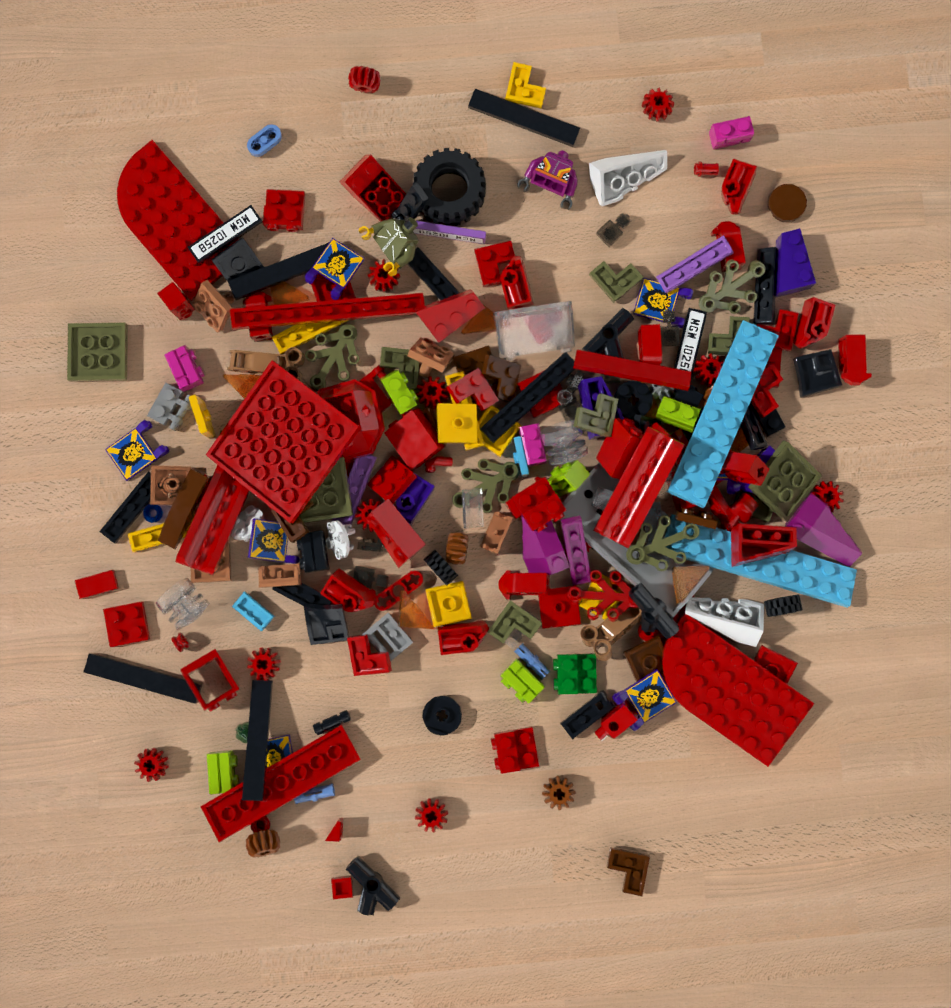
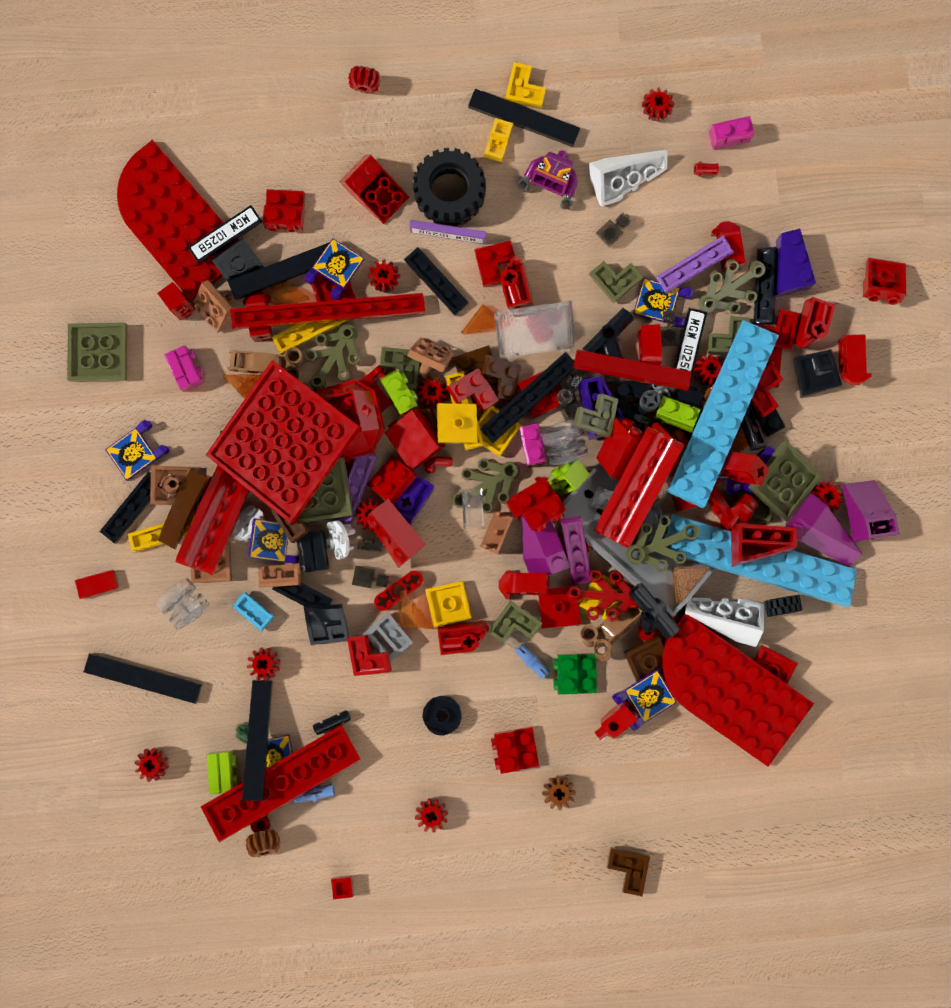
(126, 624): red plate -> none
(147, 513): clear blue plate -> none
(166, 404): light grey plate -> none
(179, 642): red bush -> none
(201, 662): red window -> none
(202, 416): yellow plate -> none
(263, 139): medium blue plate -> none
(337, 832): red slope -> none
(349, 592): red piece -> none
(370, 895): black piece -> none
(395, 240): olive torso -> none
(411, 204): black plate -> none
(440, 567): black tyre -> none
(450, 313): red wedge -> none
(457, 548): dark orange gear -> none
(498, 140): none -> yellow slope
(520, 457): medium azure plate -> none
(522, 681): lime brick -> none
(587, 714): black plate -> none
(652, 397): none -> flat silver wheel
(702, 518): reddish brown plate -> none
(739, 180): red piece -> none
(787, 203): reddish brown tile -> none
(869, 511): none -> magenta slope
(884, 281): none -> red plate

